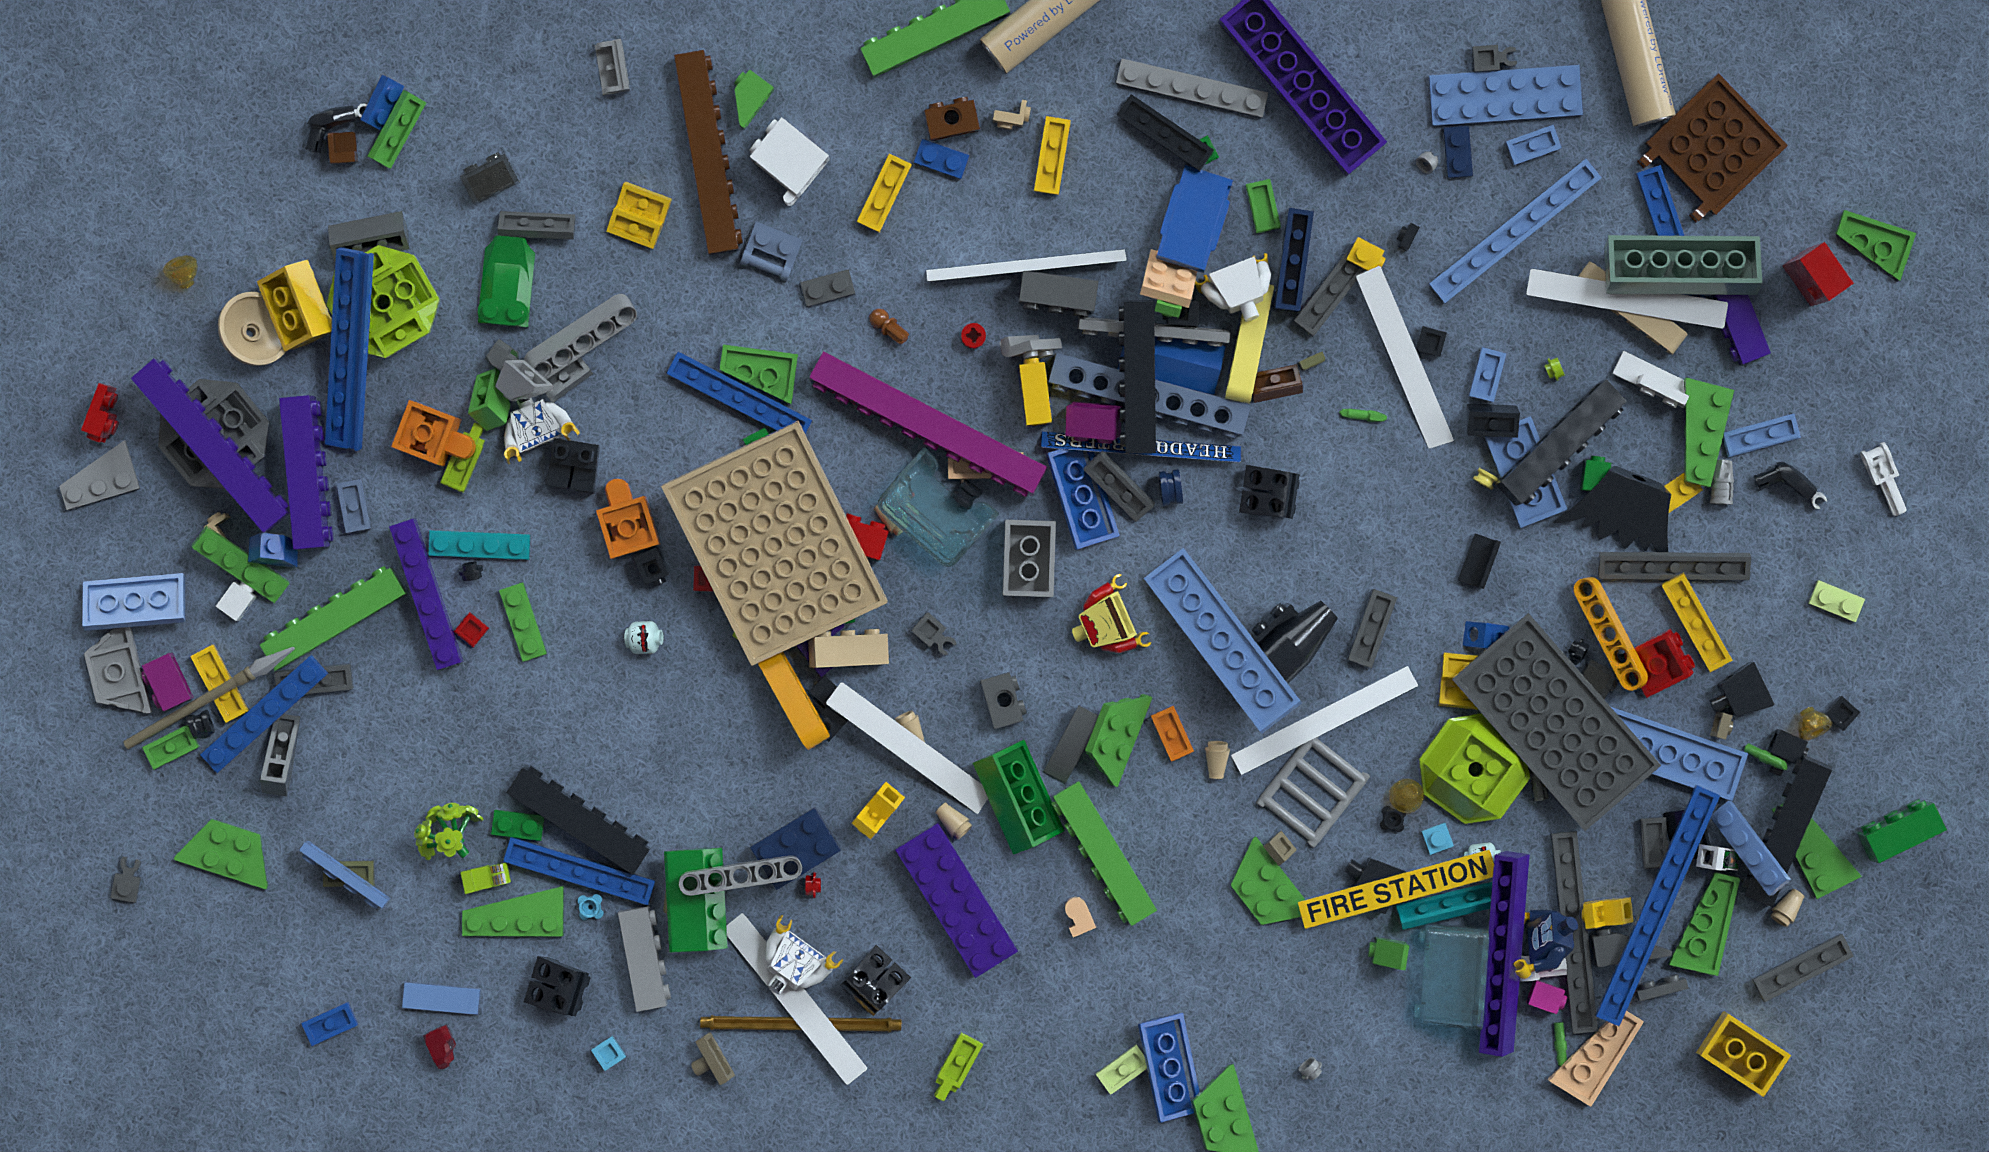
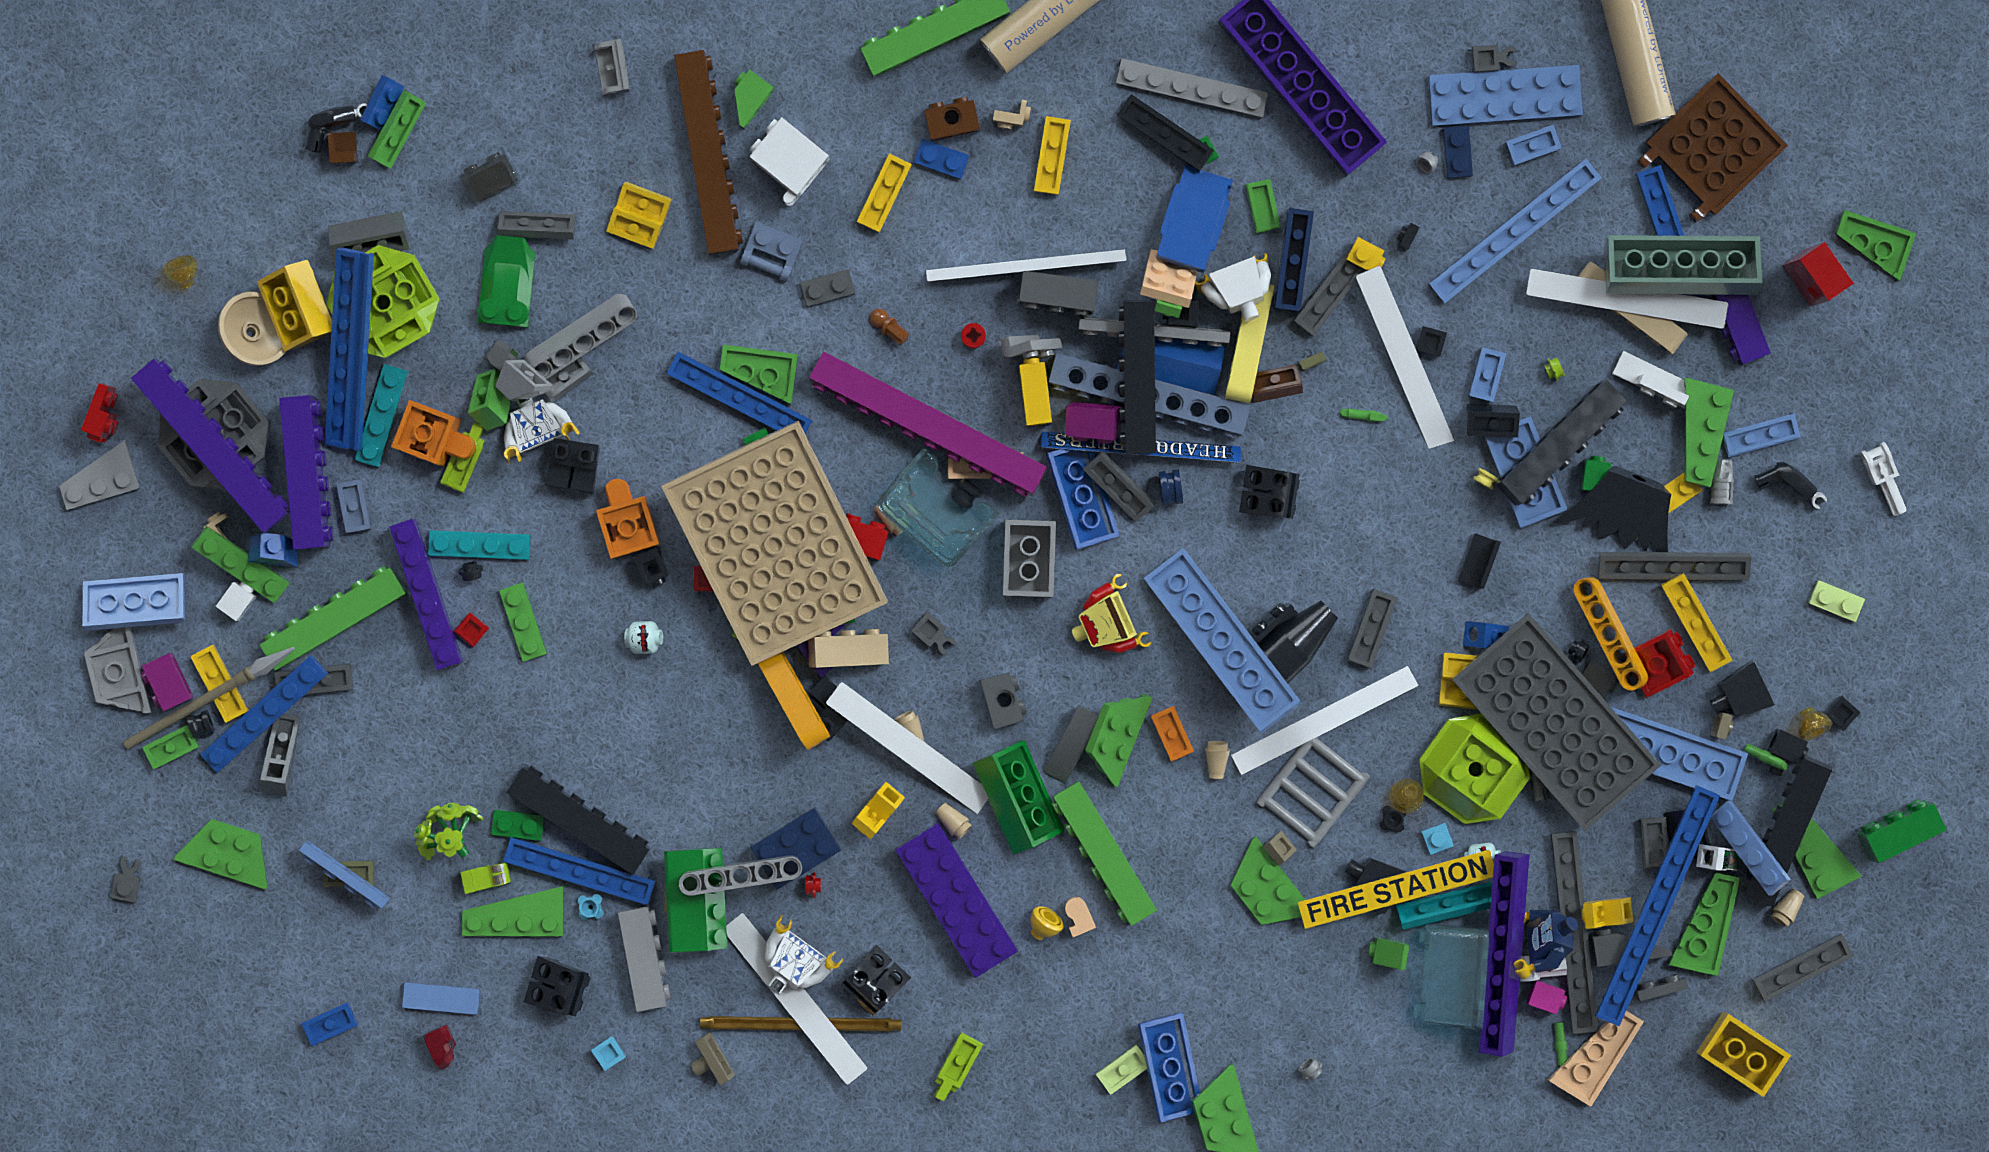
(381, 415): none -> teal plate
(1045, 923): none -> yellow brick

